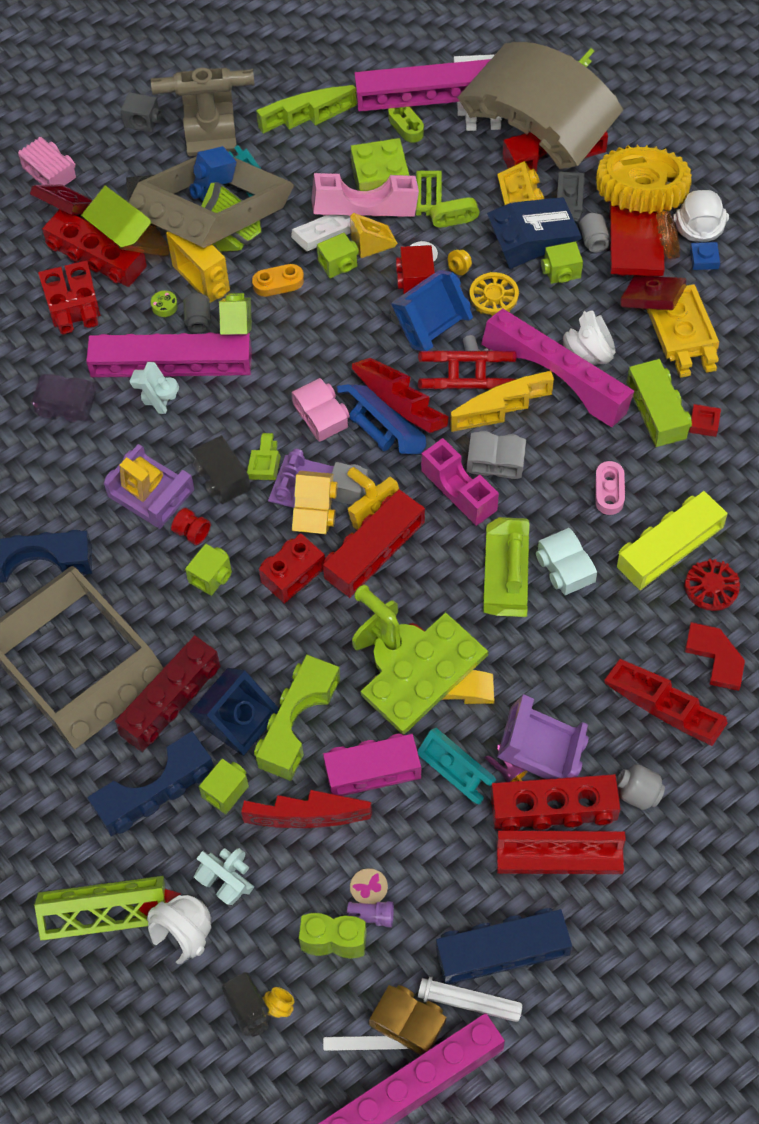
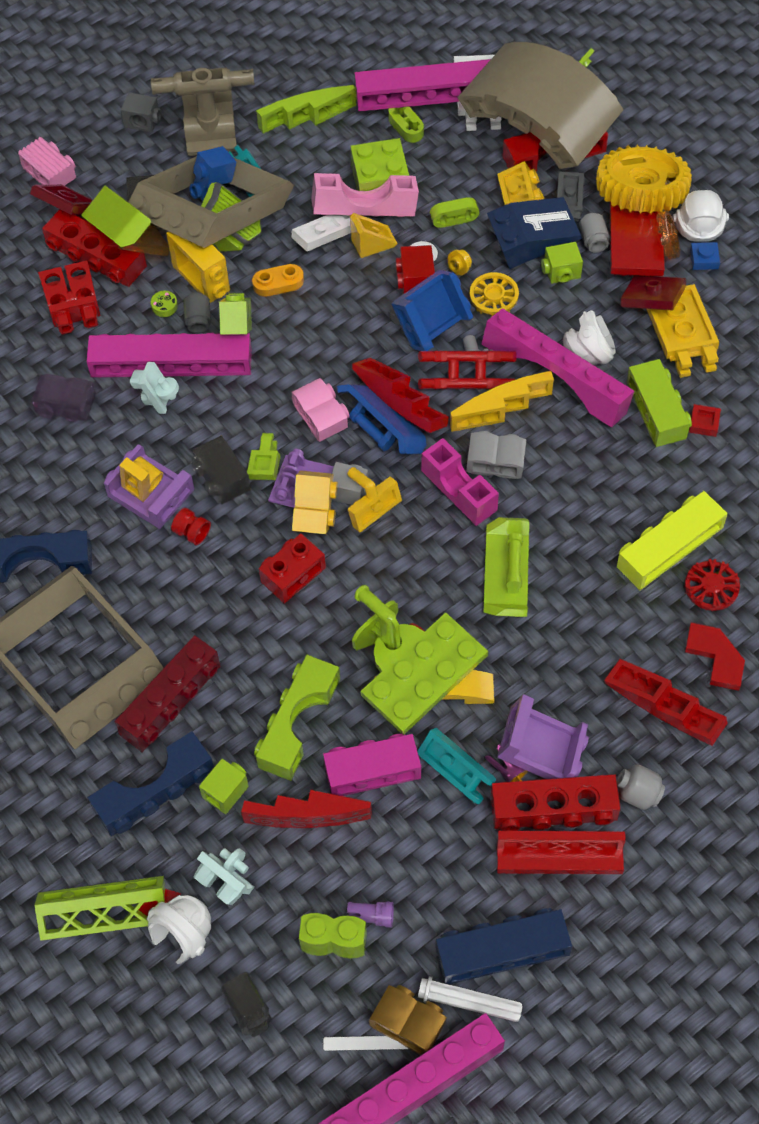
(209, 569): lime brick -> none
(235, 710): dark blue slope -> none
(279, 1002): yellow plate -> none
(337, 255): lime brick -> none
(368, 886): tan sticker -> none
(373, 542): red brick -> none
(428, 174): lime tile -> none
(566, 561): light aqua brick -> none
(609, 490): bright pink plate -> none

